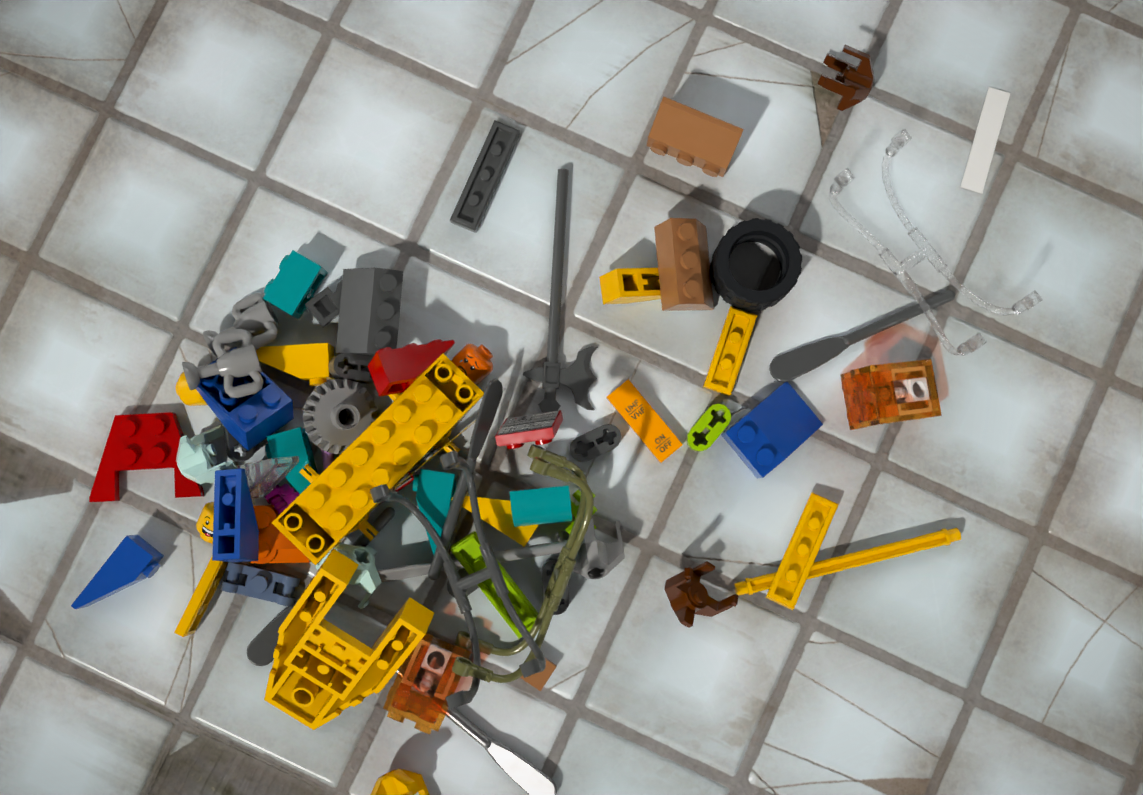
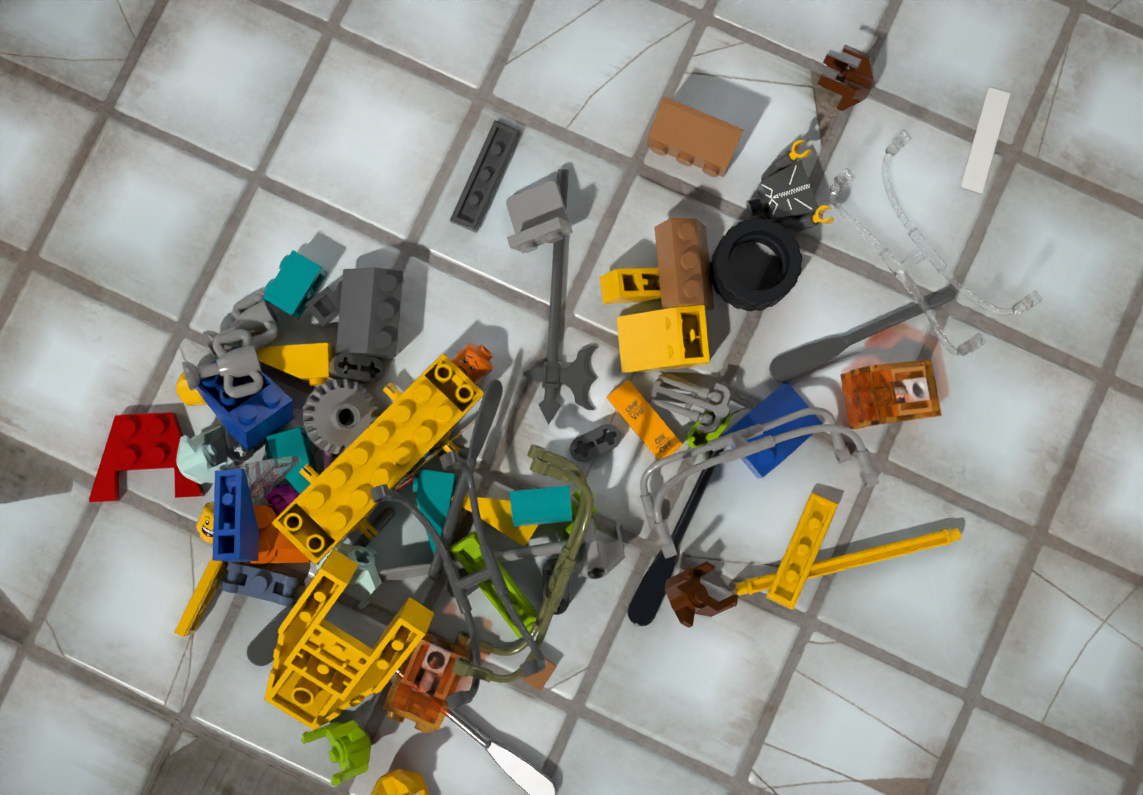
(126, 566): blue slope -> none
(348, 747): none -> lime piece
(398, 368): red slope -> none
(529, 428): tile -> none
(537, 217): none -> light grey bracket
(652, 586): none -> black piece
(663, 339): none -> yellow slope
(721, 410): none -> light grey piece
(730, 351): yellow tile -> none
(743, 449): none -> light grey bar
(787, 194): none -> dark grey torso

